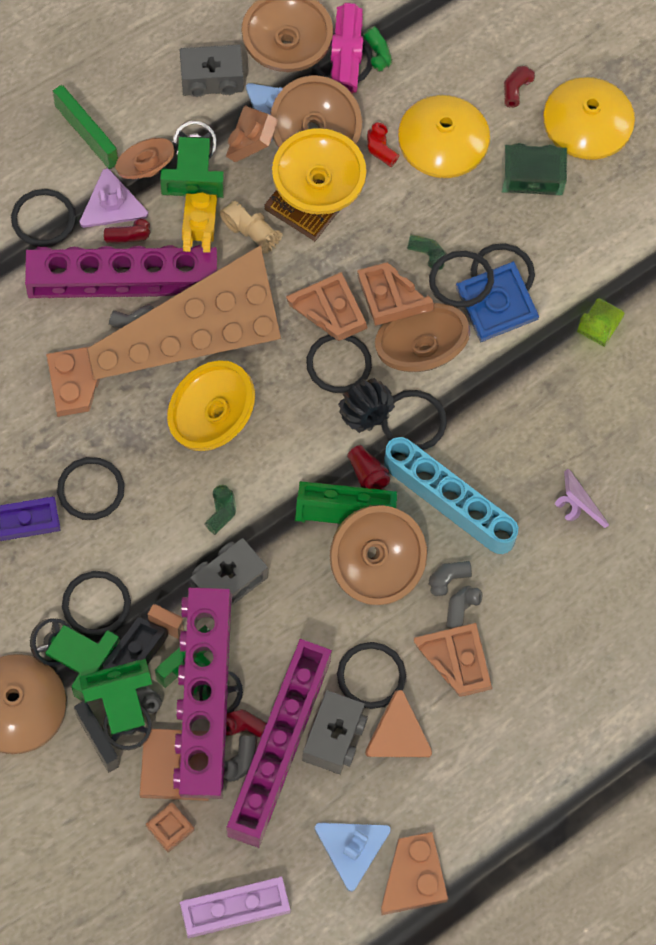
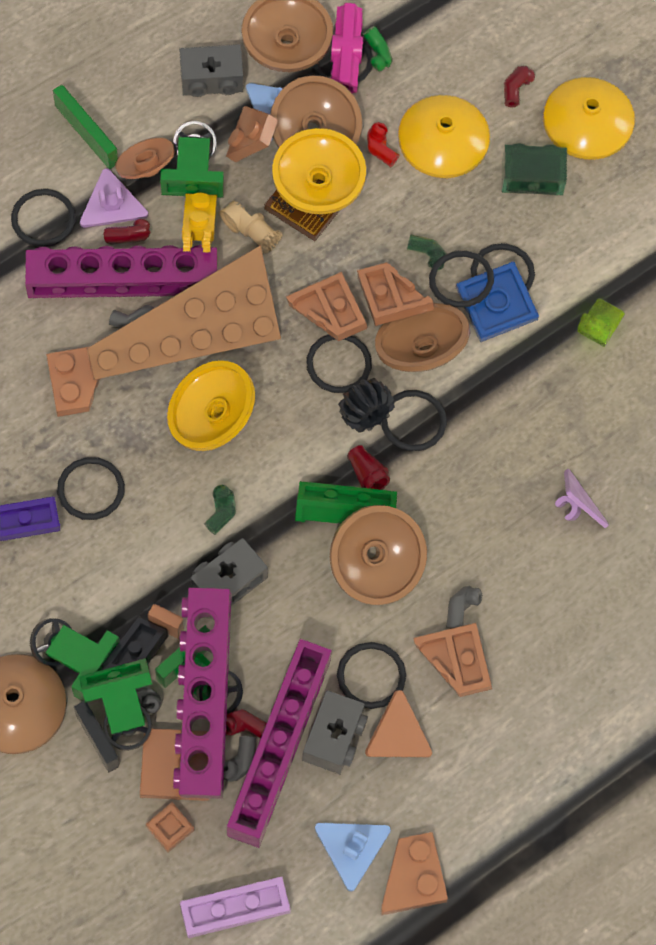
(96, 574): black piece -> none
(445, 574): dark grey arm -> none
(456, 509): medium azure beam -> none

